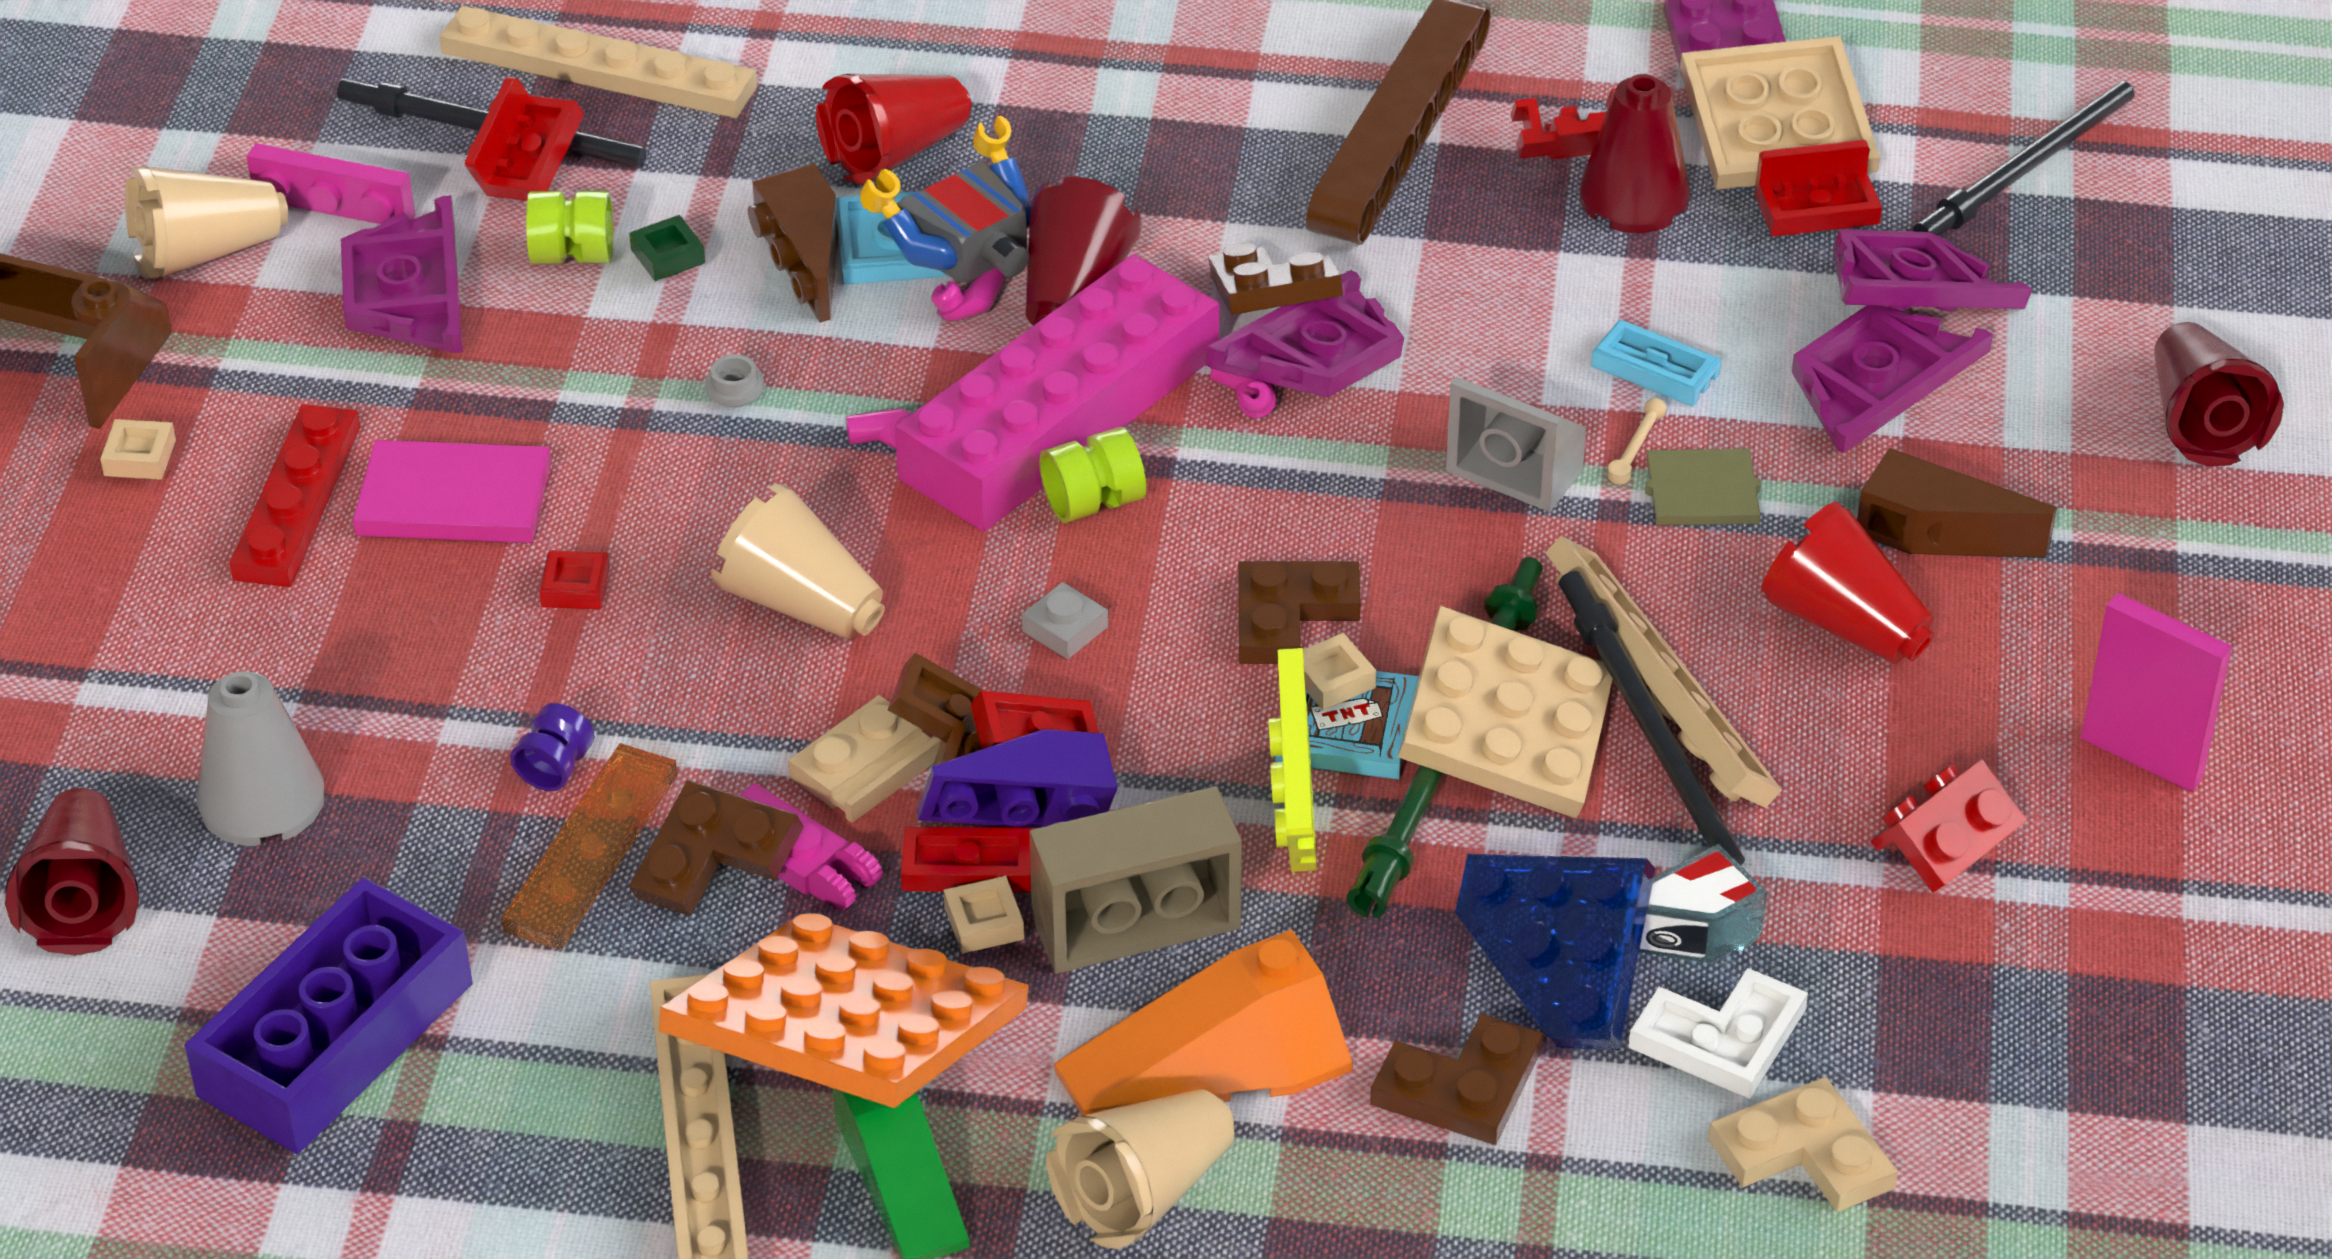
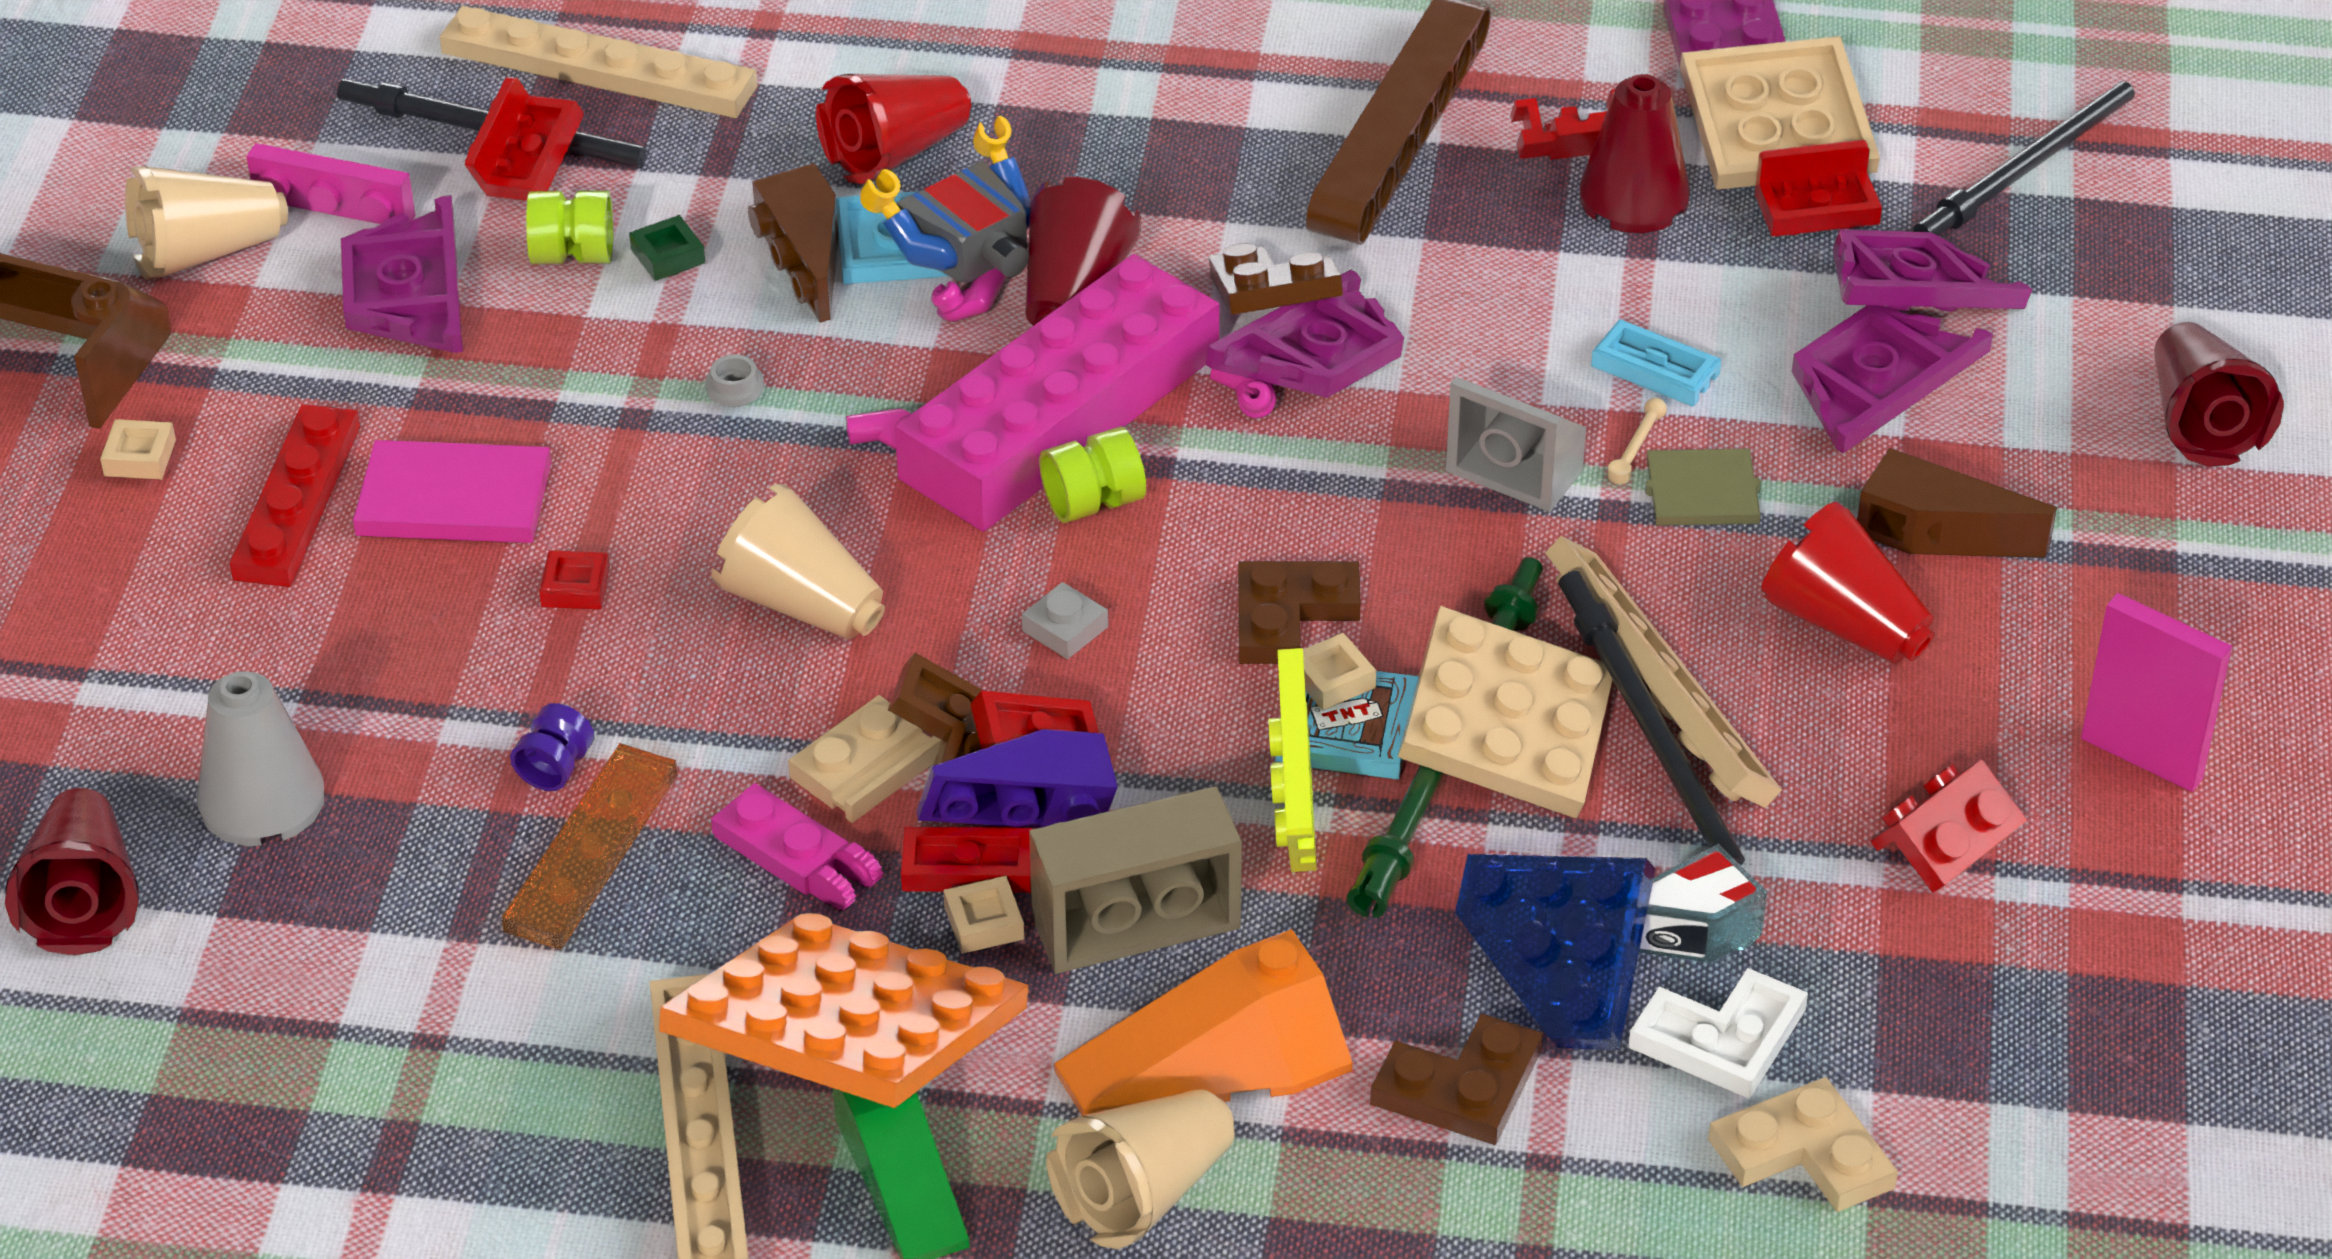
(329, 1015): dark purple brick -> none
(710, 830): reddish brown plate -> none

